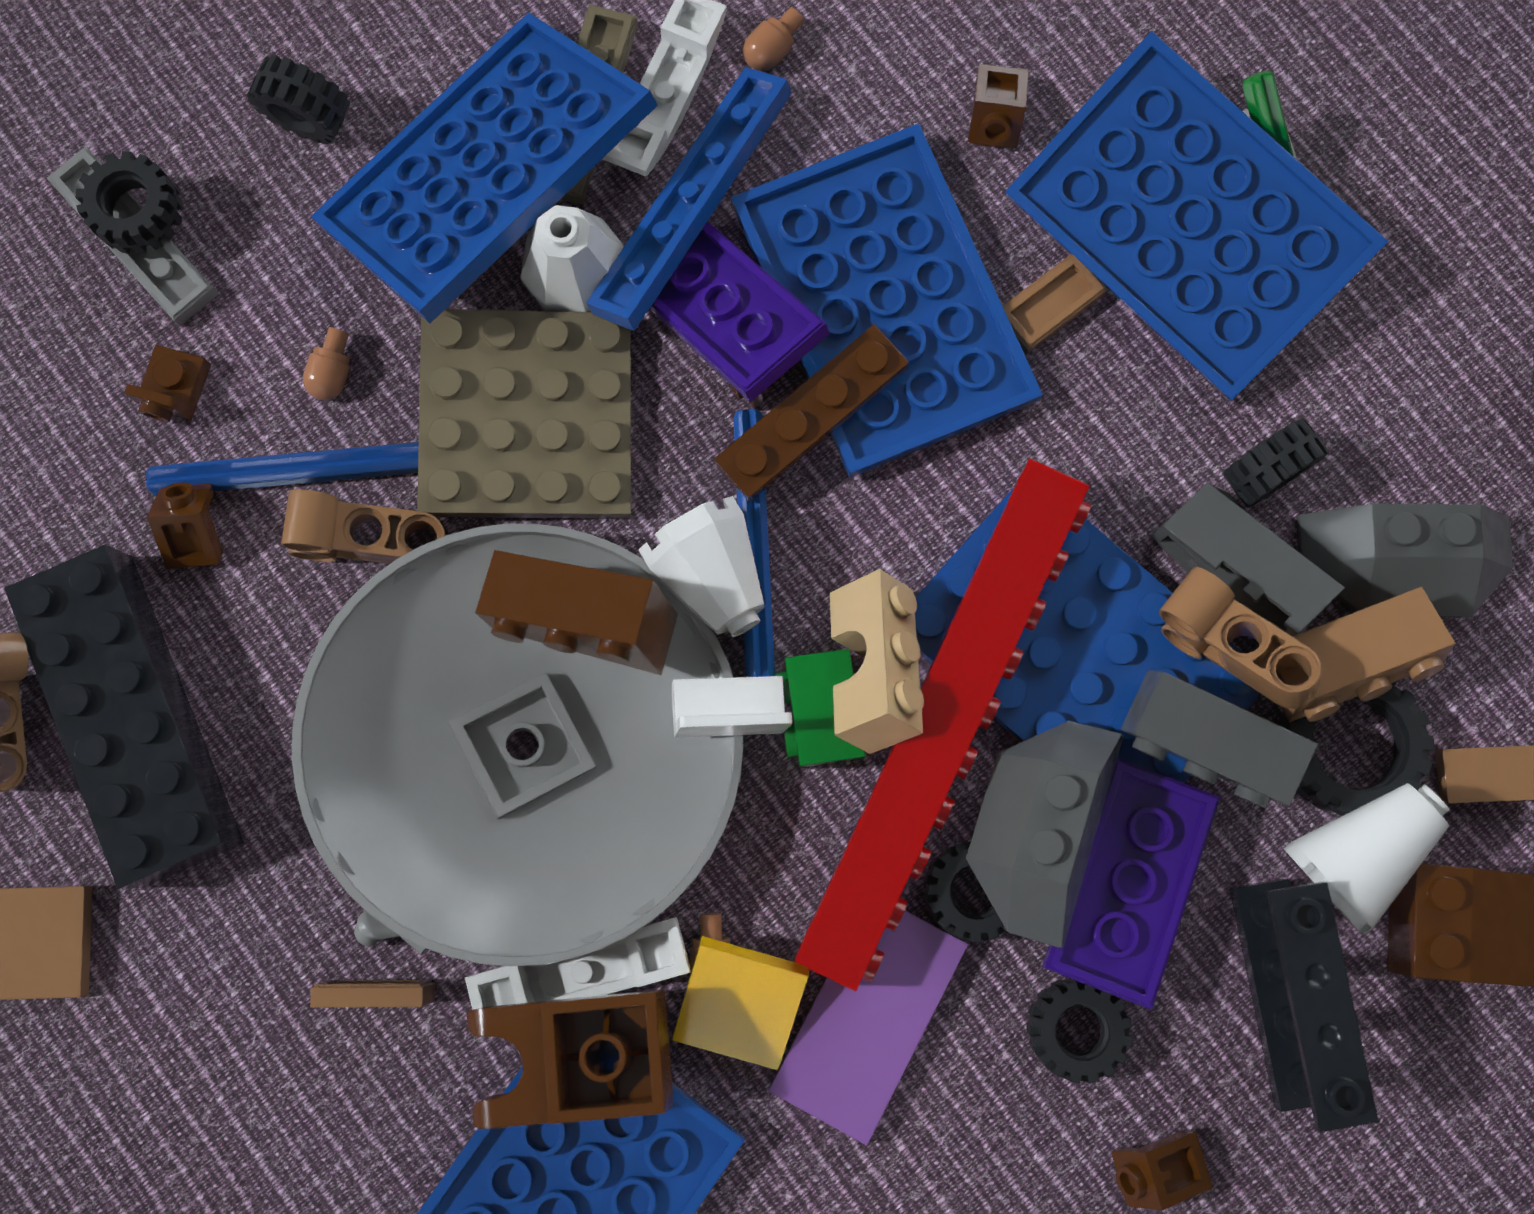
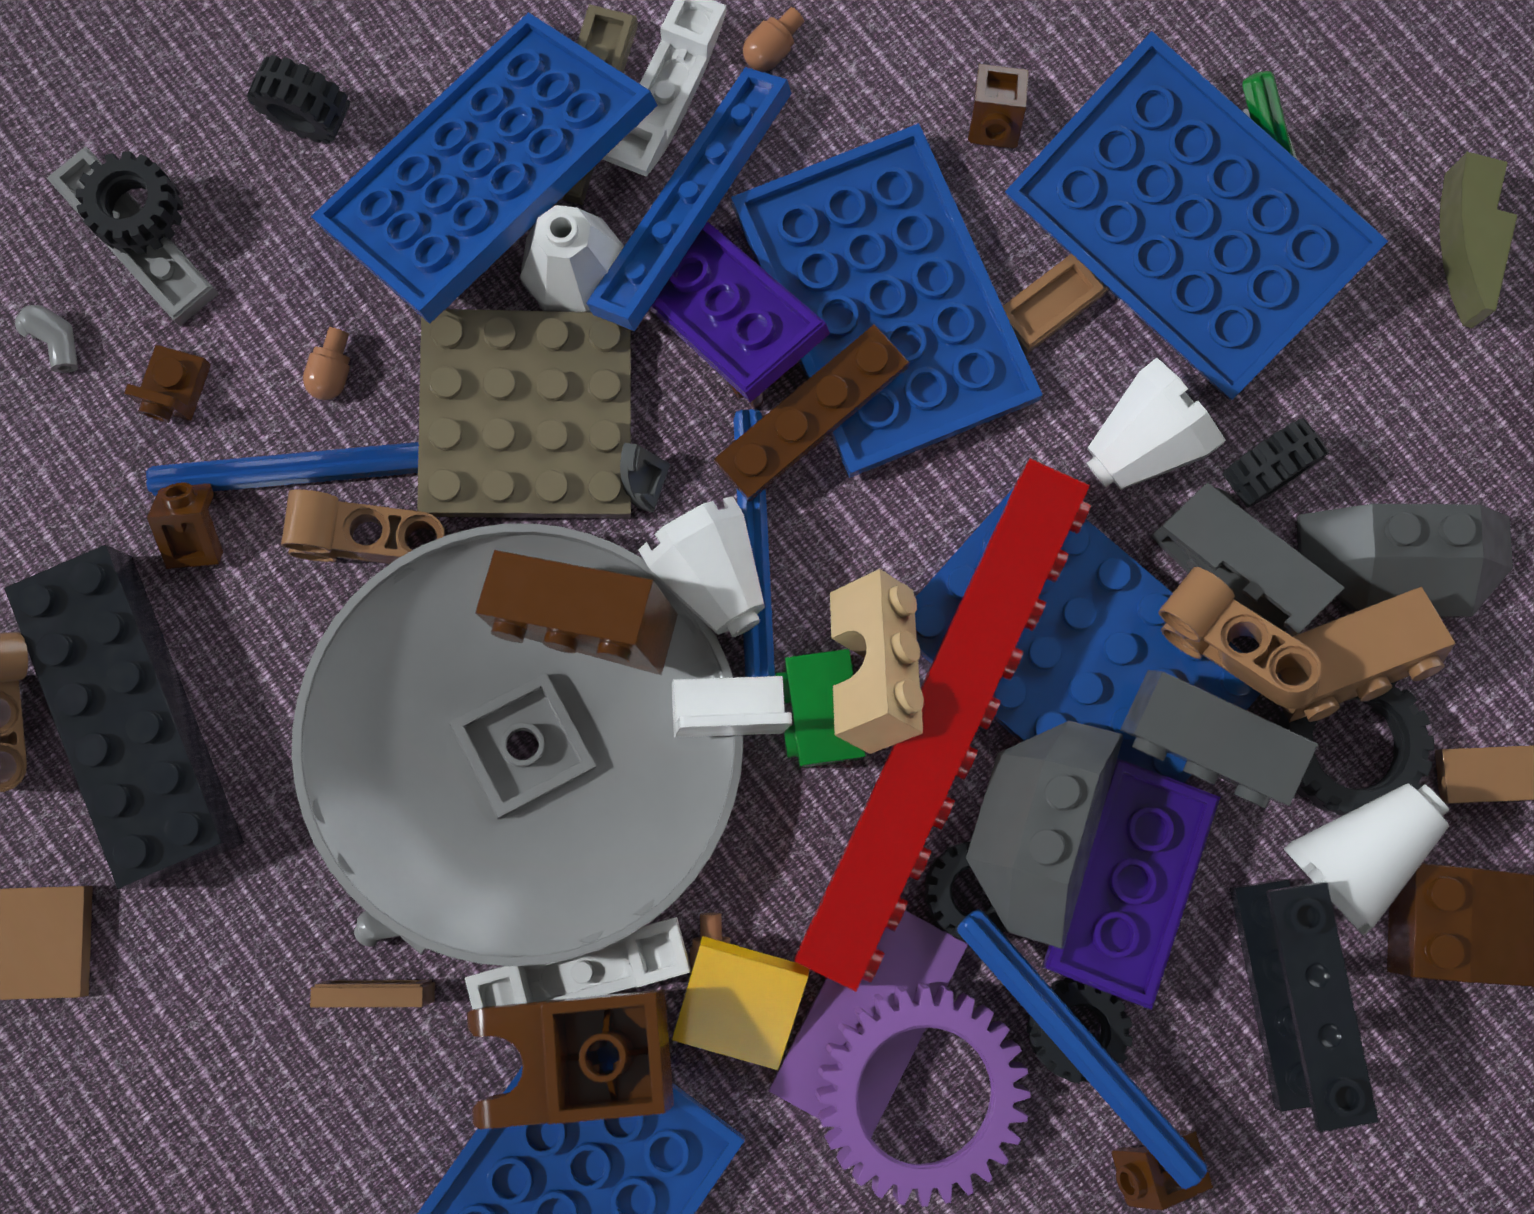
(52, 330): none -> light grey arm
(644, 474): none -> dark grey tile
(848, 1072): none -> medium lavender piece
(1082, 1049): none -> blue axle
(1152, 430): none -> white cone
(1474, 235): none -> olive slope

